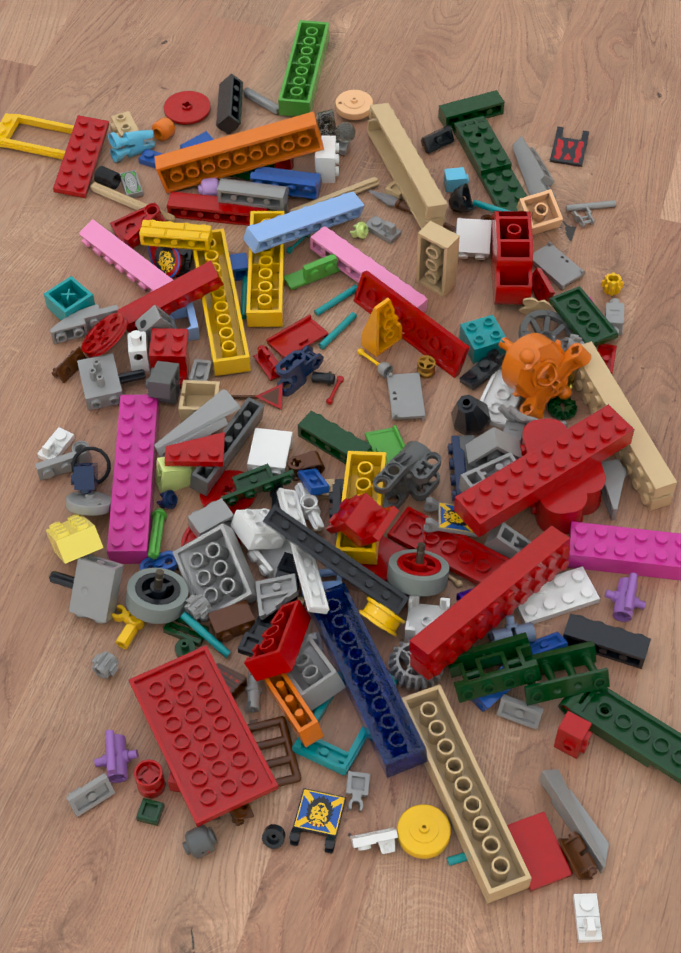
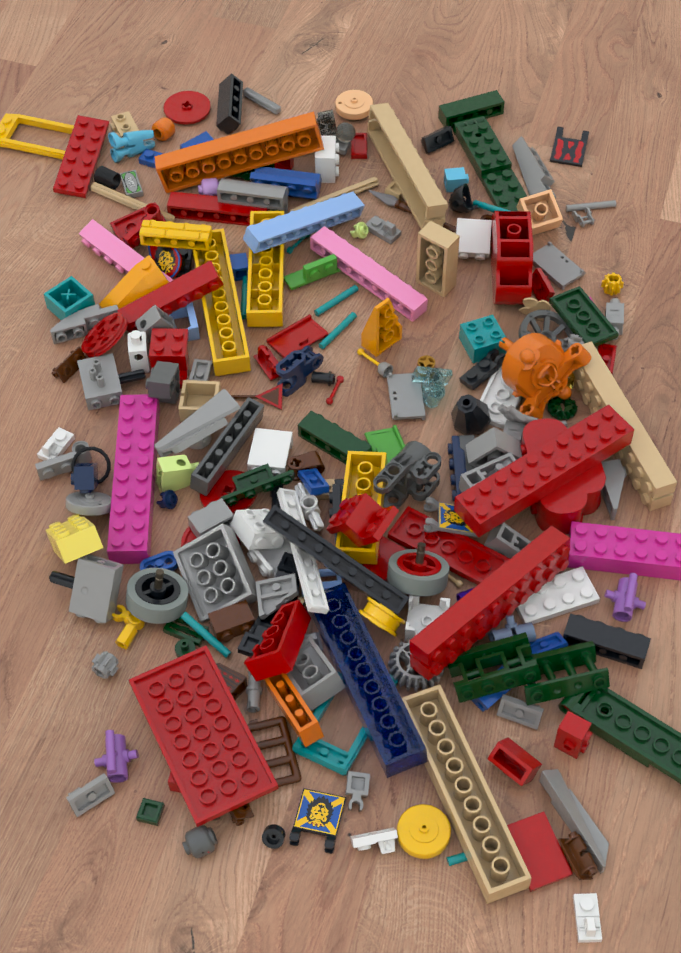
(135, 284): none -> light orange wedge
(149, 778): red wheel -> none
(158, 517): bright green axle -> none
(197, 452): red wing -> none
(197, 606): light grey gear -> none
(304, 68): bright green brick -> none
(359, 146): none -> red tile
(417, 327): red plate -> none
(432, 383): none -> clear light blue tile
(514, 761): none -> red brick

